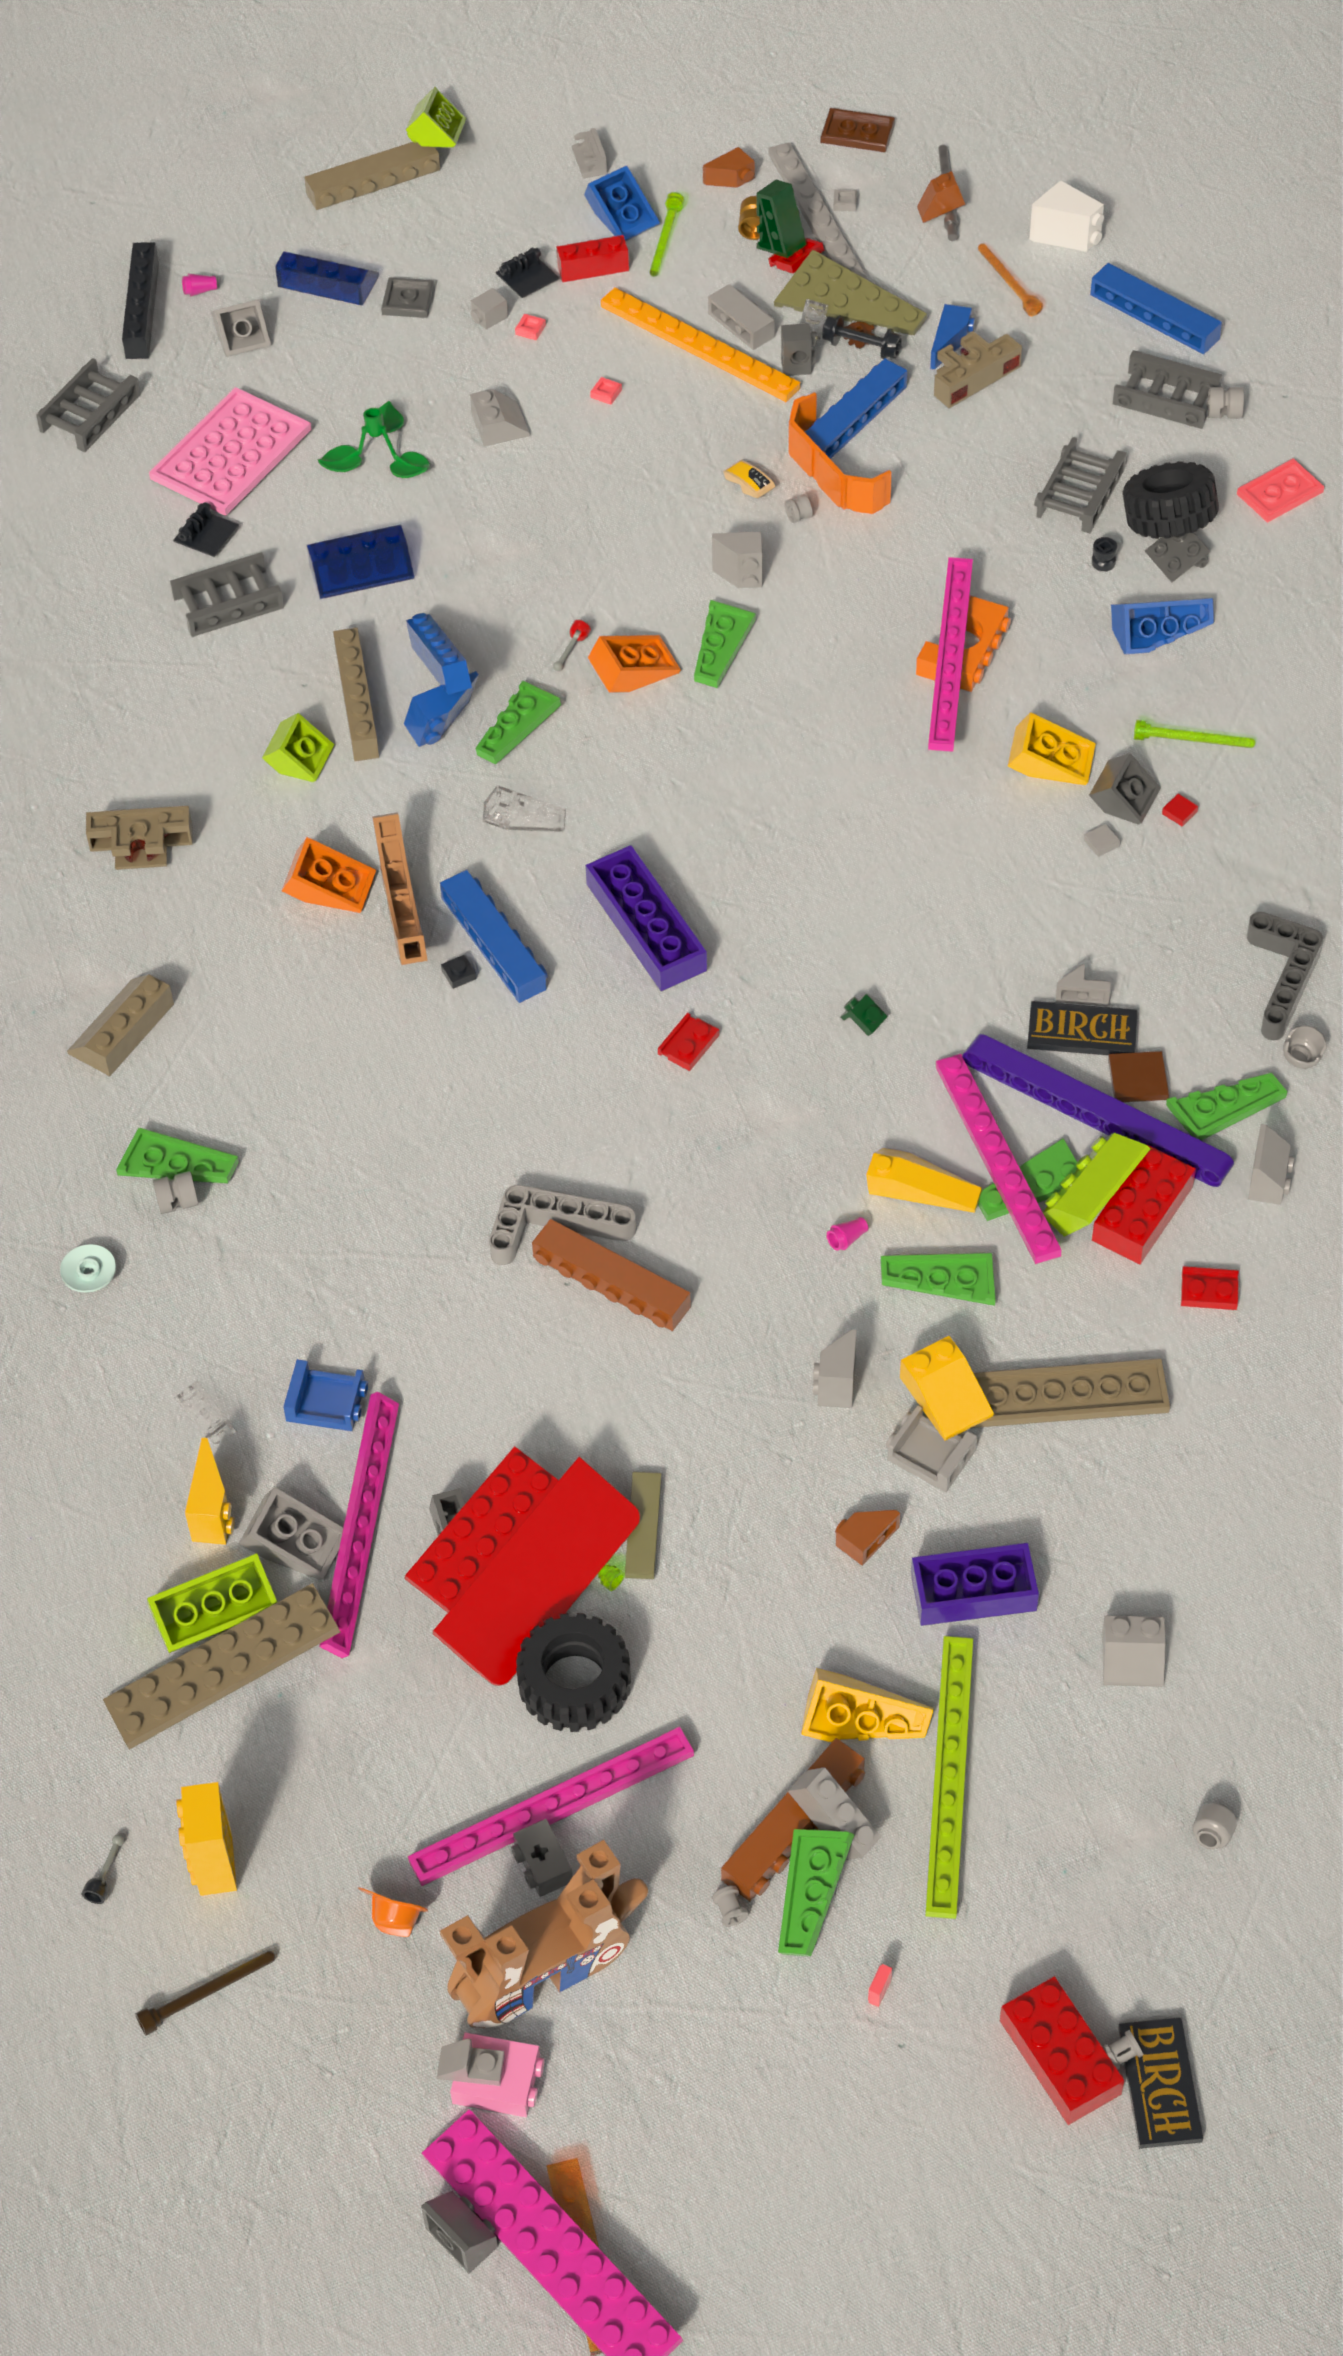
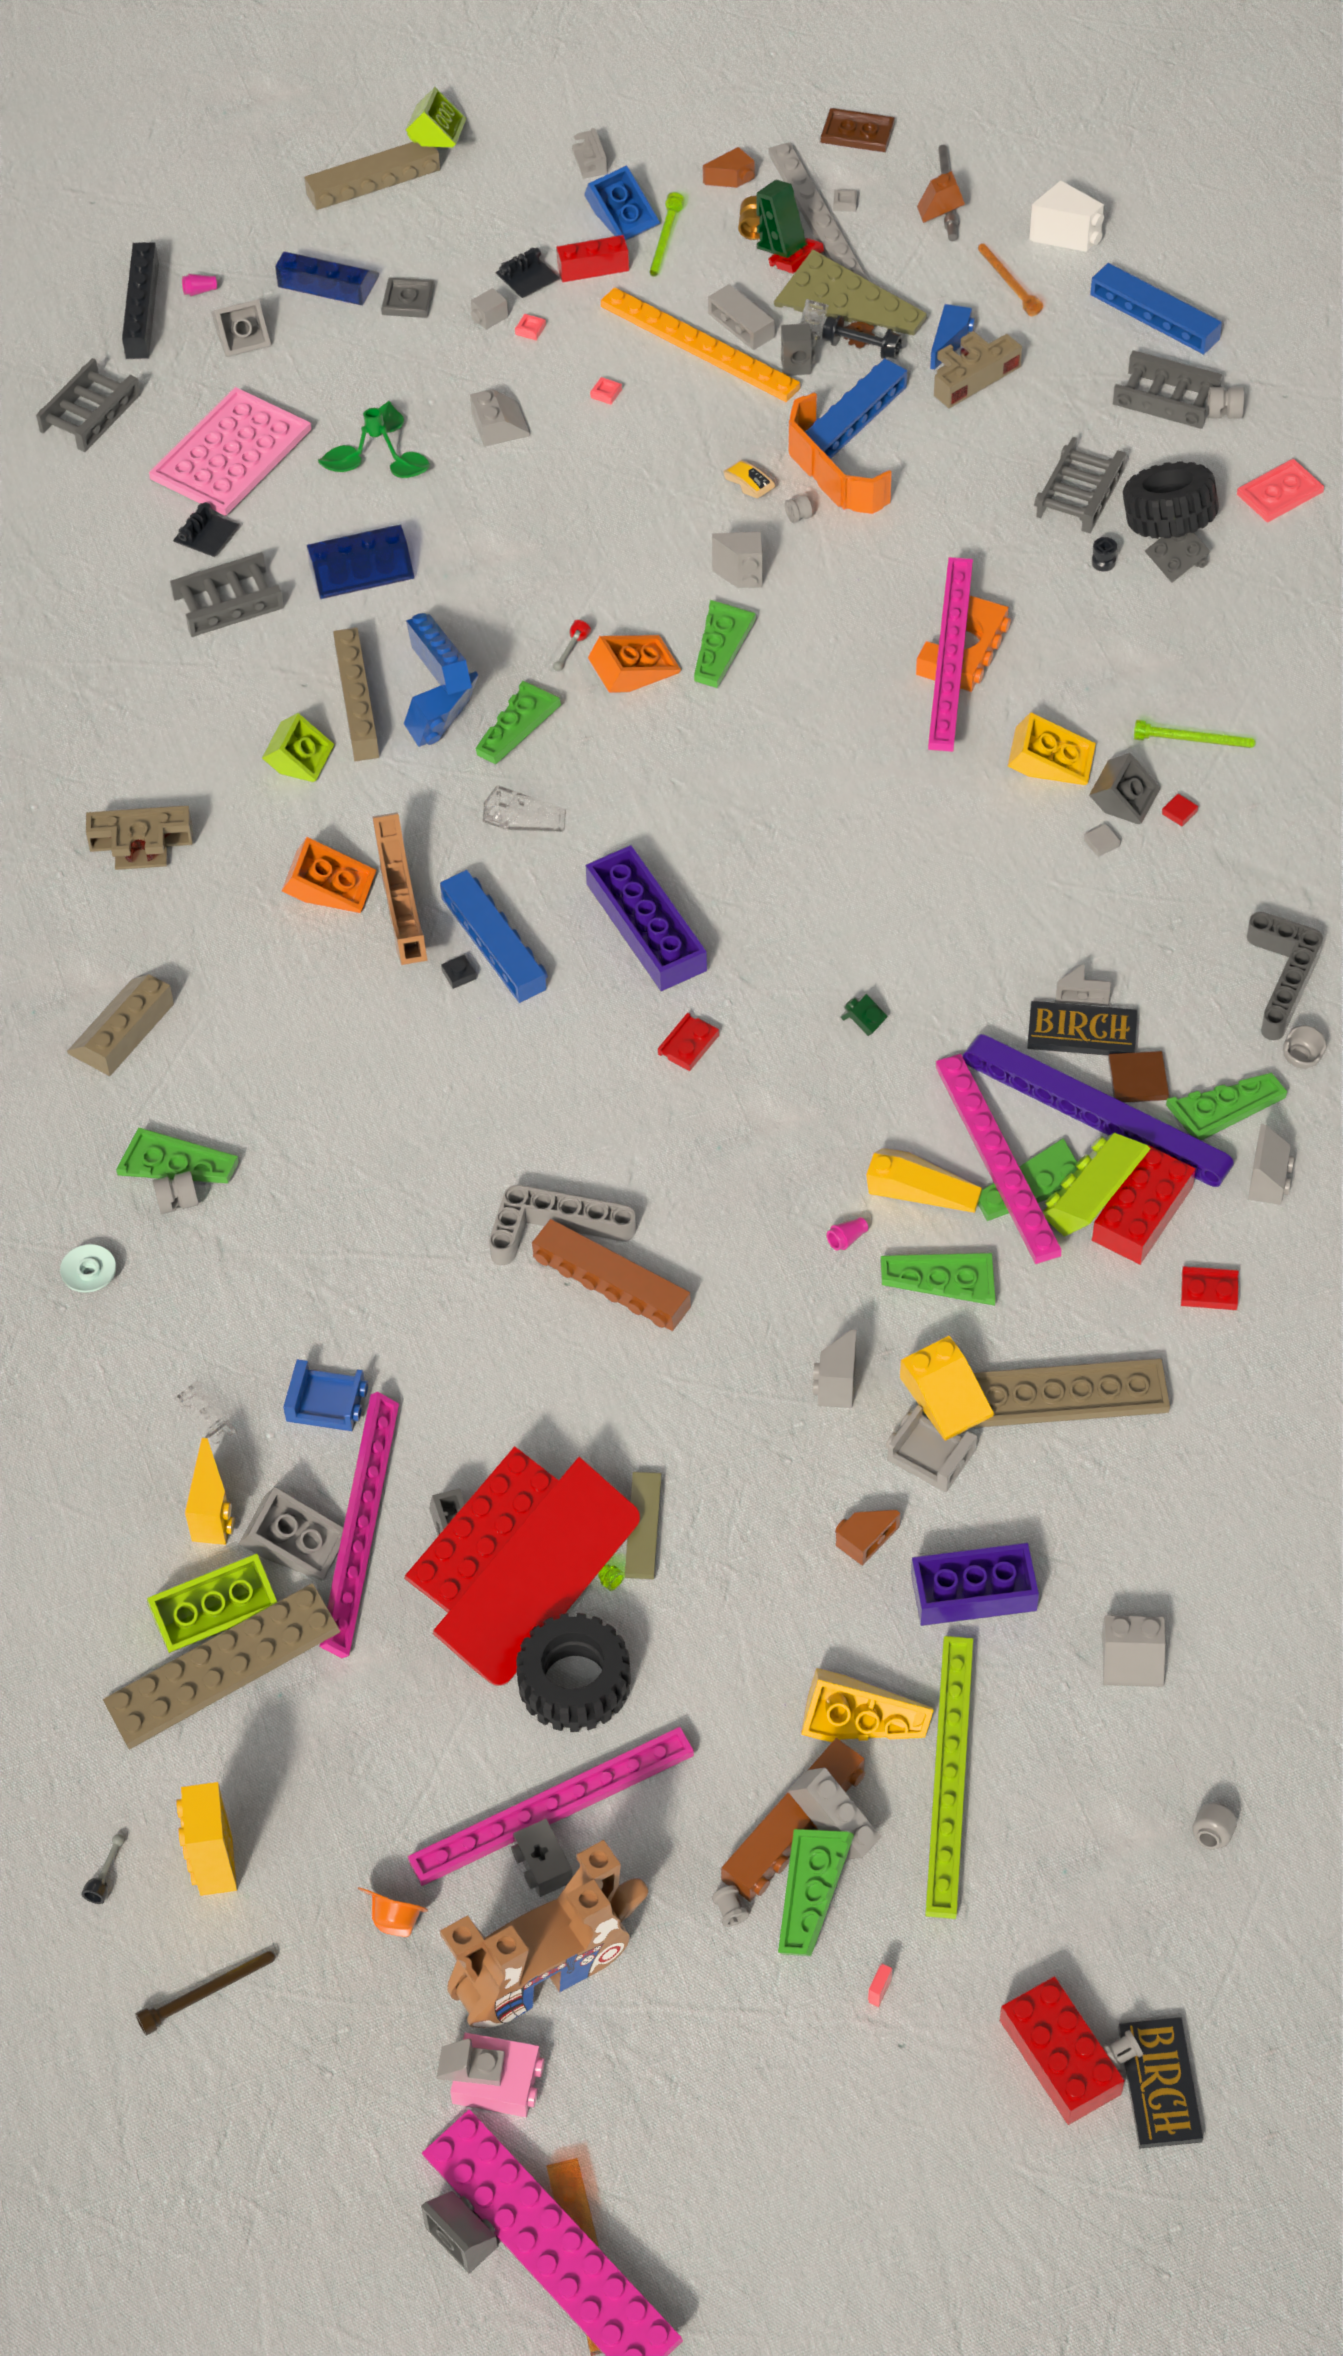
(1154, 624): blue wedge -> none

